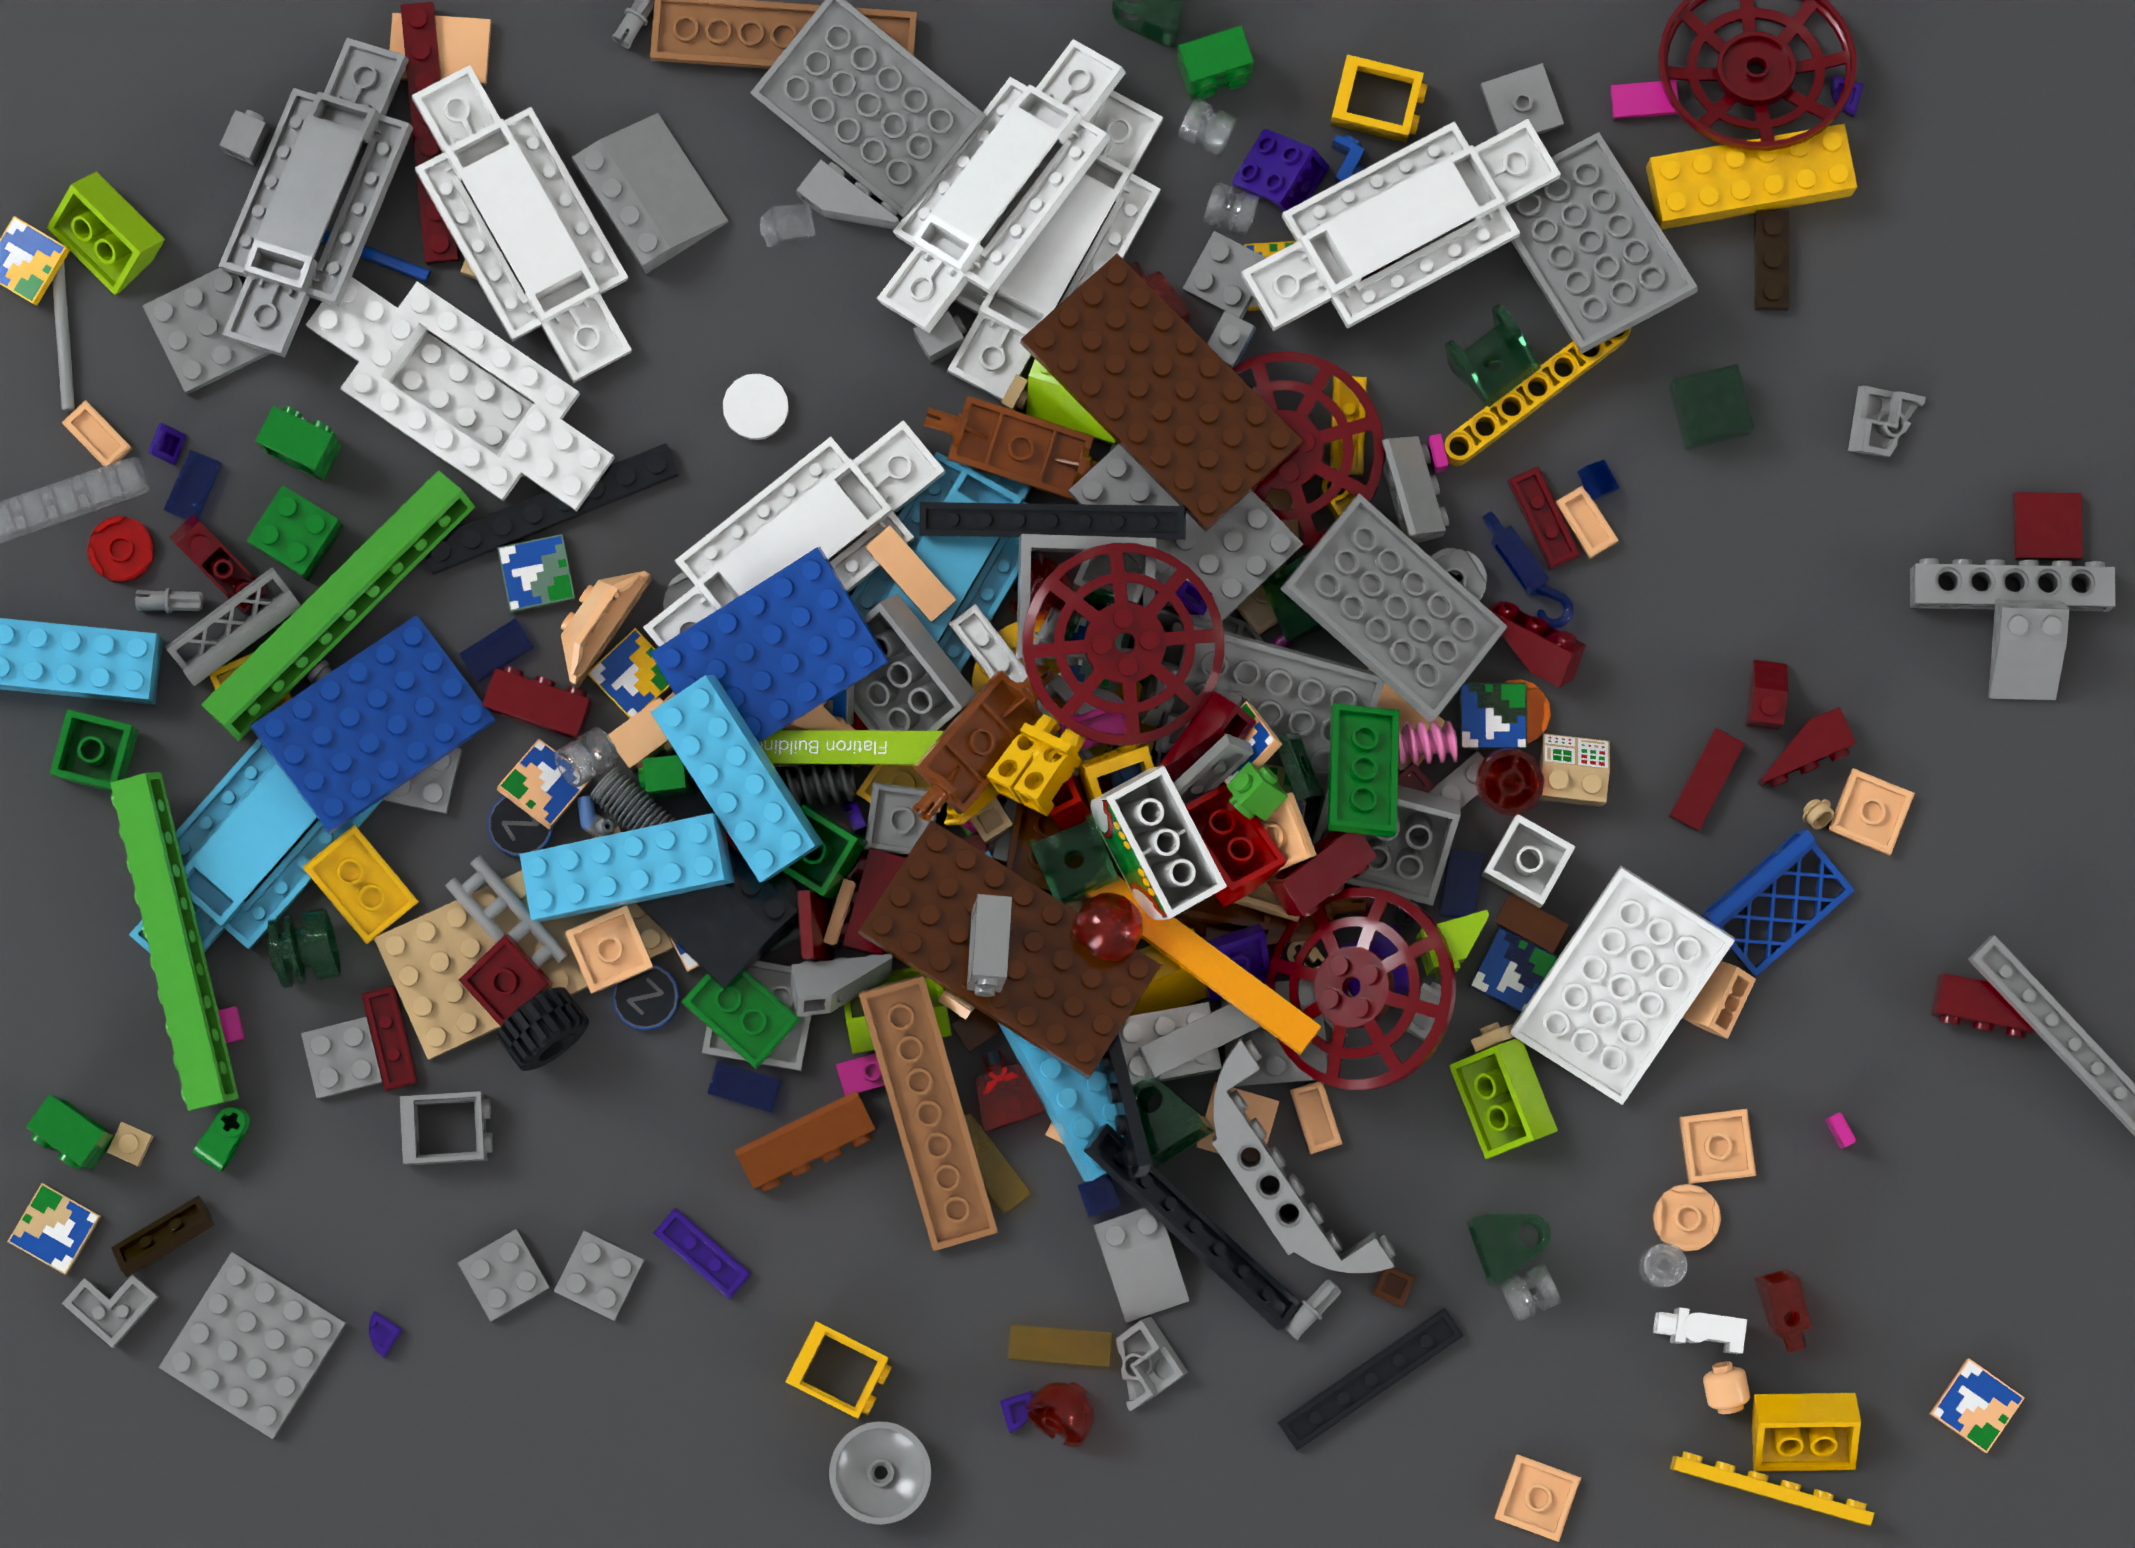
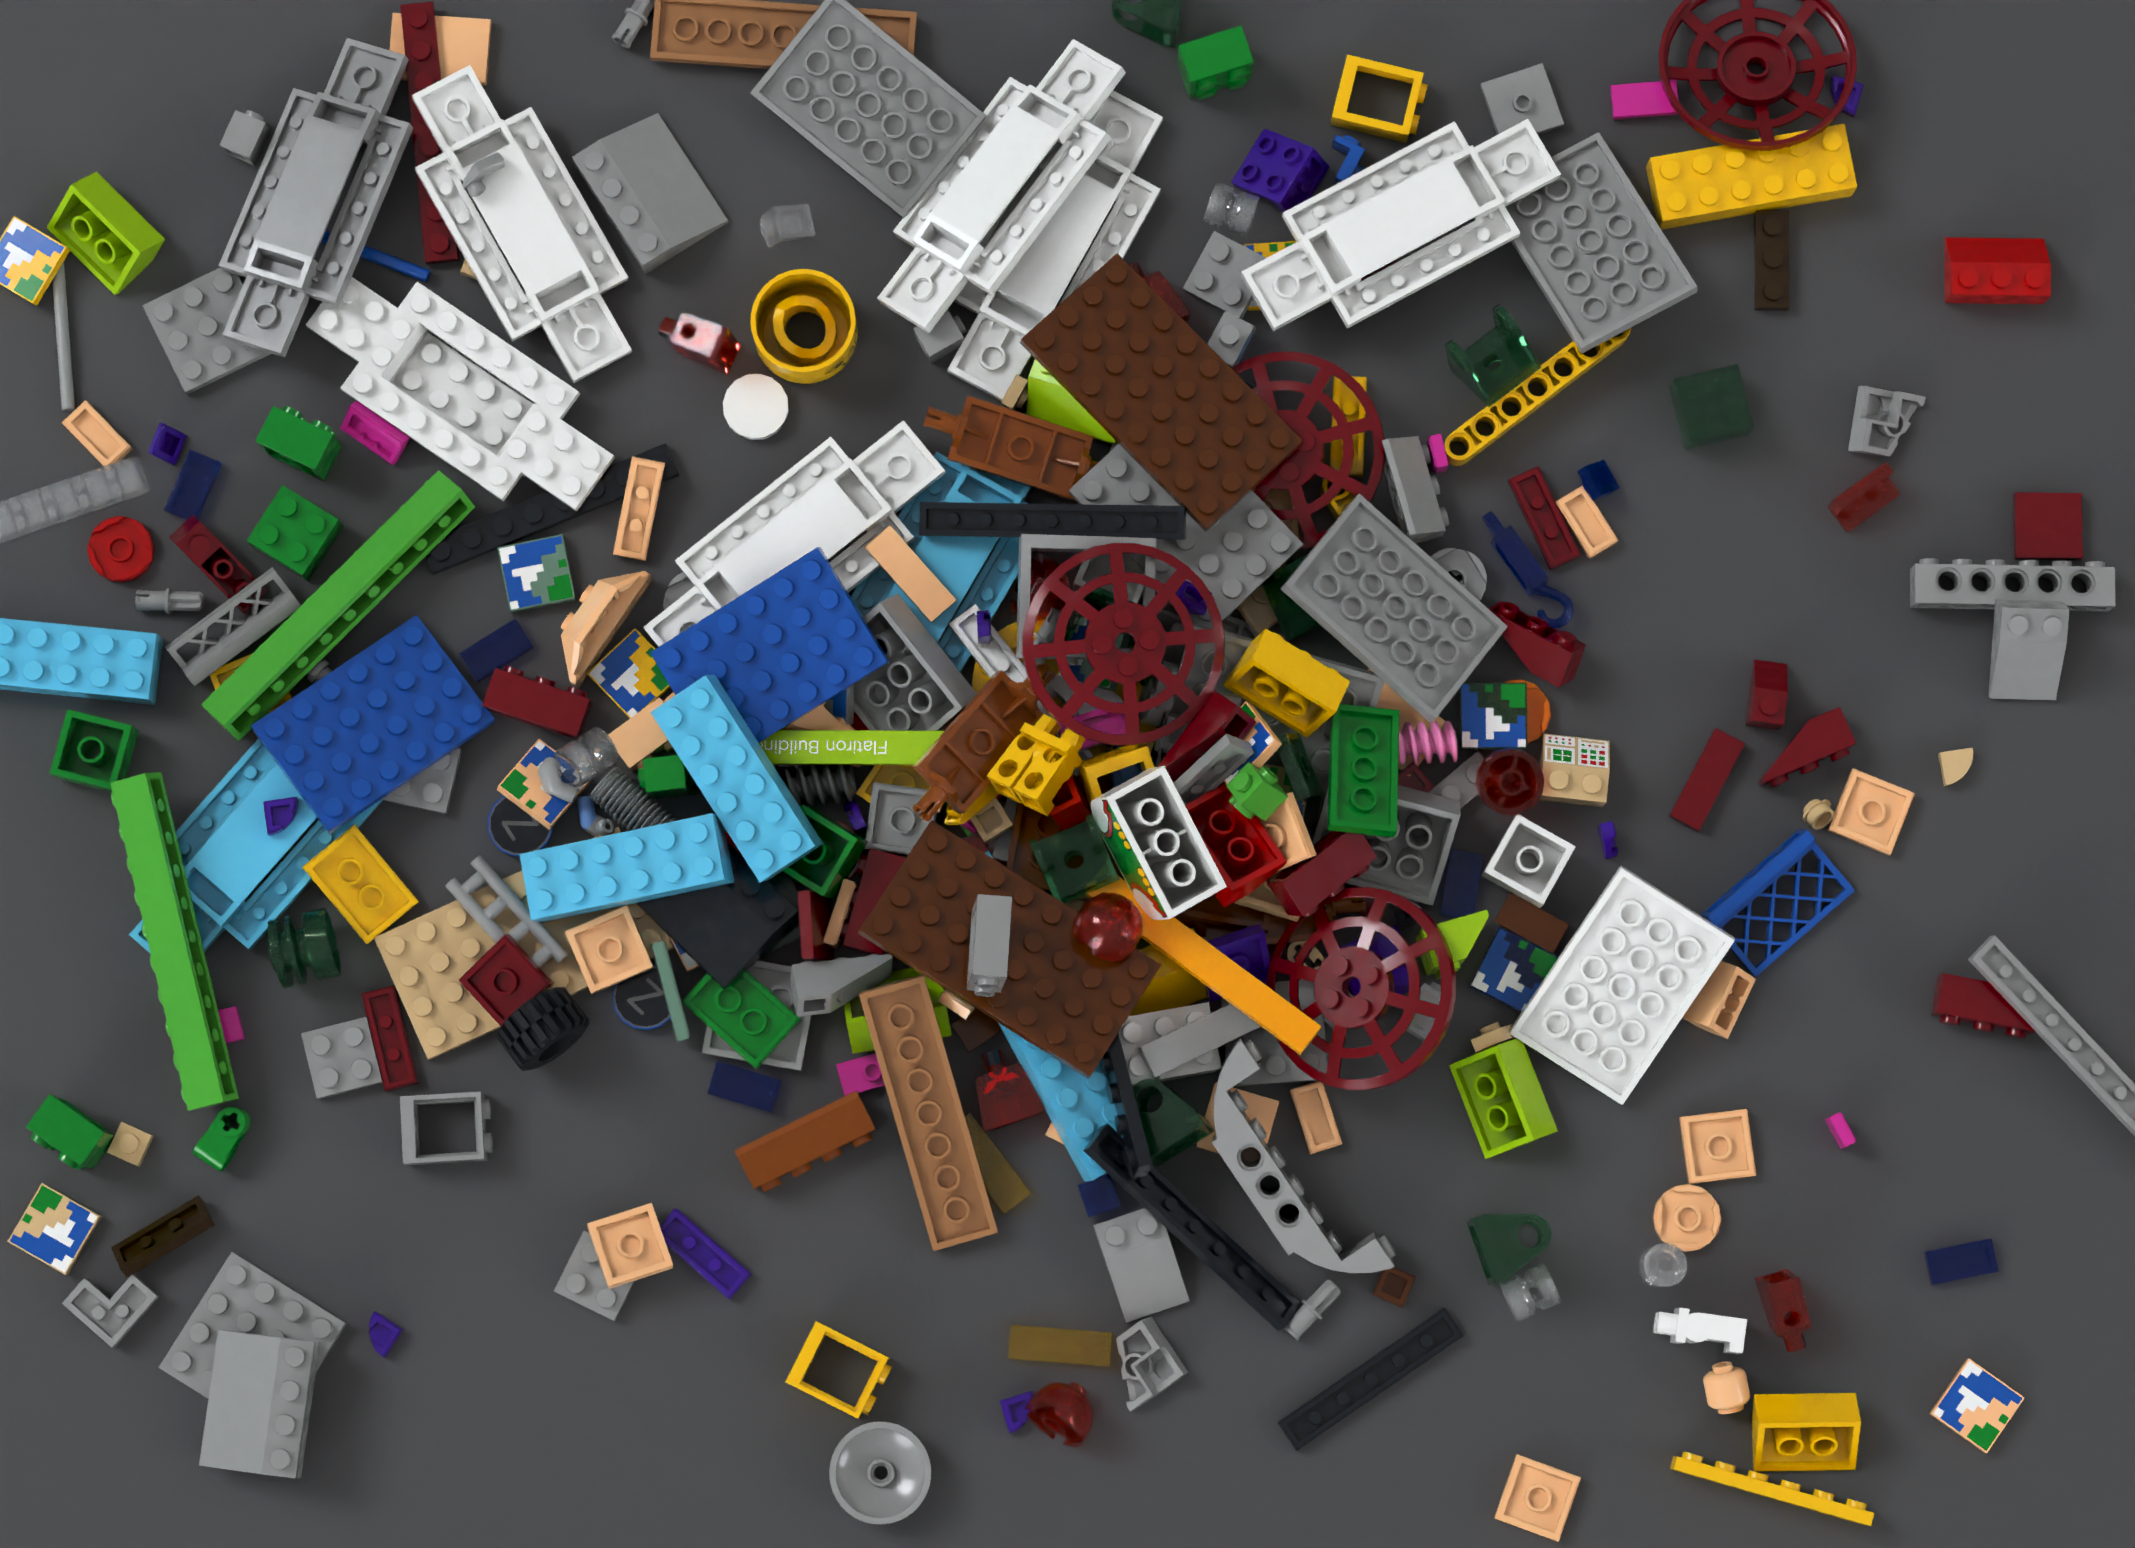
(259, 1404): none -> light grey slope
(280, 814): none -> dark purple tile
(374, 432): none -> dark pink plate
(479, 170): none -> light grey arm
(503, 1275): light grey plate -> none
(552, 781): none -> light grey arm
(630, 1245): none -> light nougat plate
(638, 508): none -> light nougat tile
(670, 991): none -> sand green tile
(701, 341): none -> clear red torso
(804, 292): none -> yellow piece
(839, 199): light grey slope -> none
(984, 627): none -> dark purple tile
(1207, 126): clear wheel -> none
(1287, 683): none -> yellow slope
(1607, 834): none -> dark purple tile
(1864, 498): none -> clear red bracket
(1955, 764): none -> tan tile
(1961, 1261): none -> clear blue tile
(1996, 270): none -> red slope

